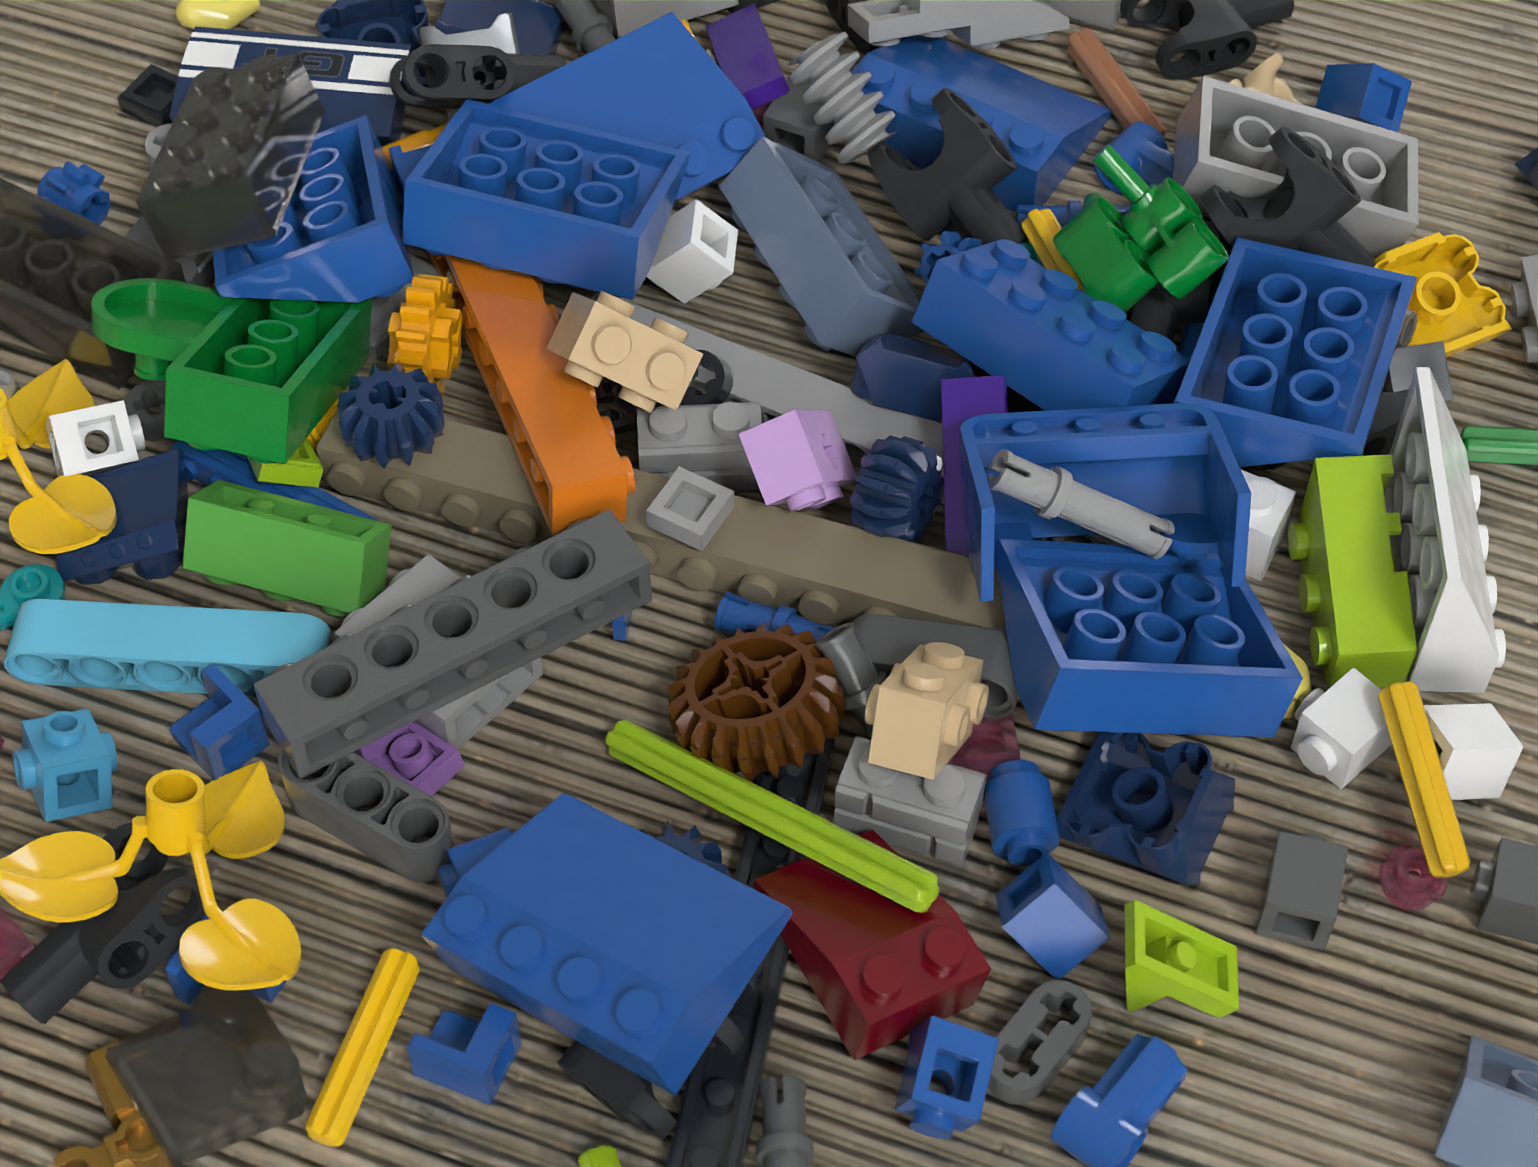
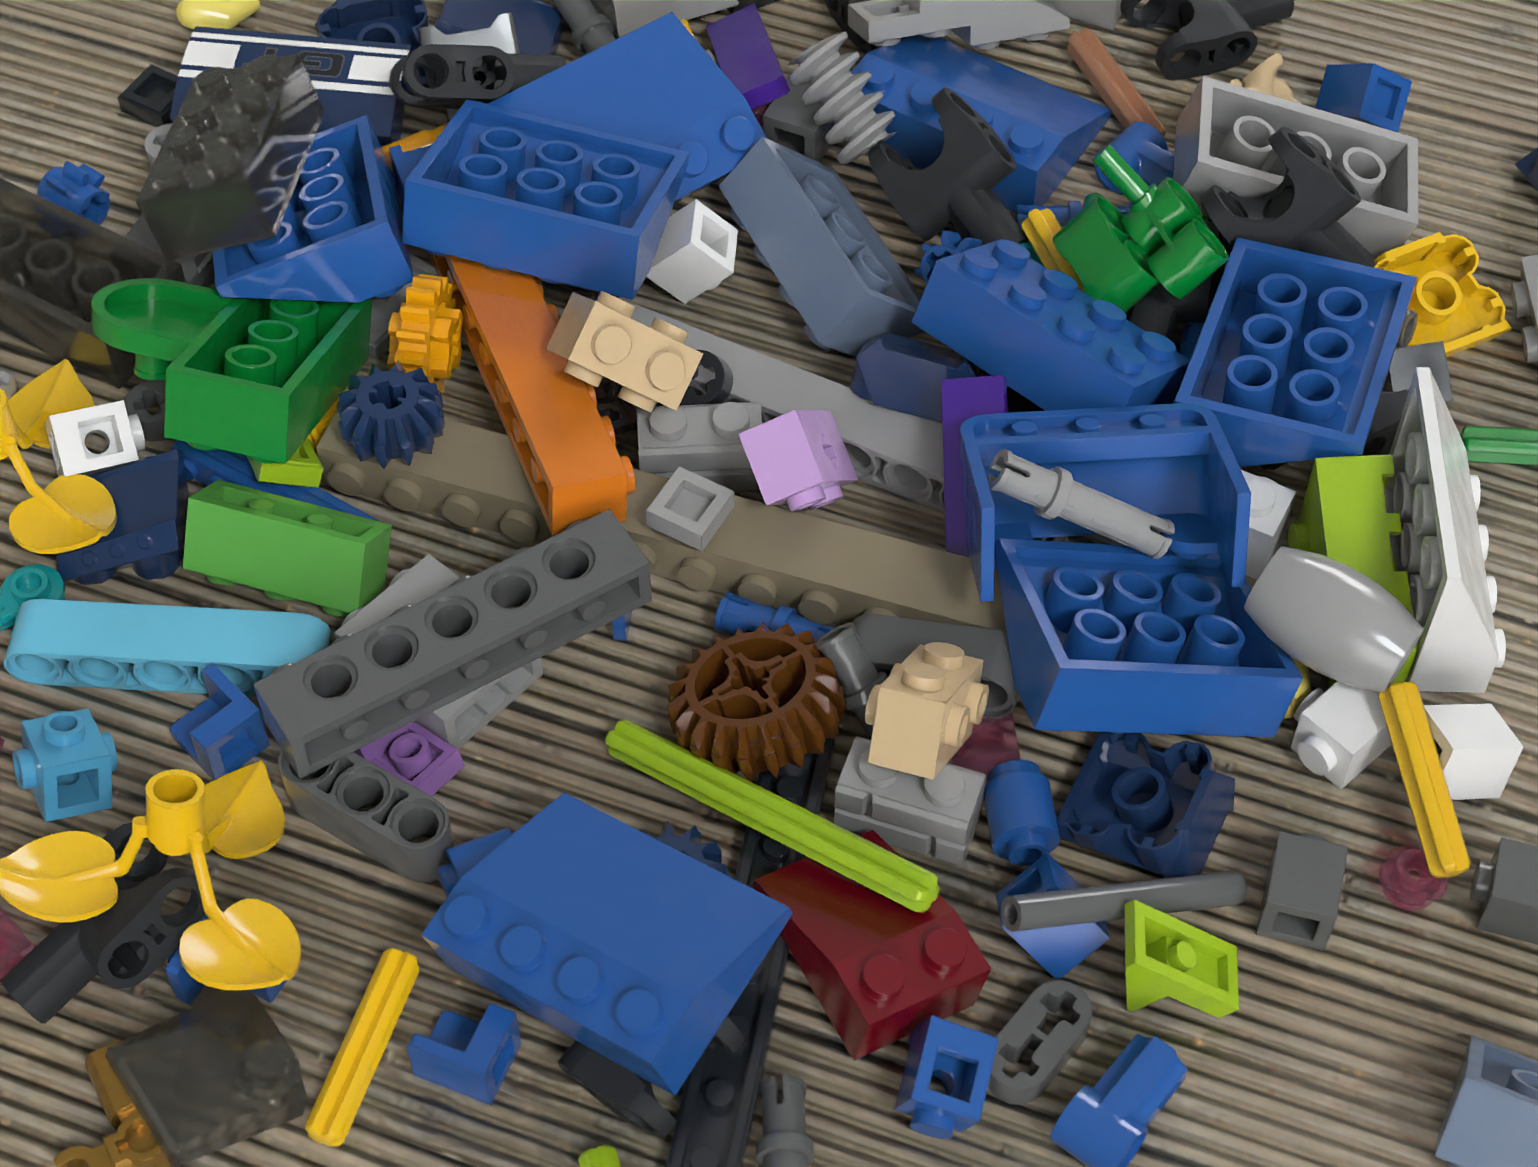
(897, 488): dark blue gear -> none
(1108, 901): none -> dark grey piece
(1333, 618): none -> light grey piece

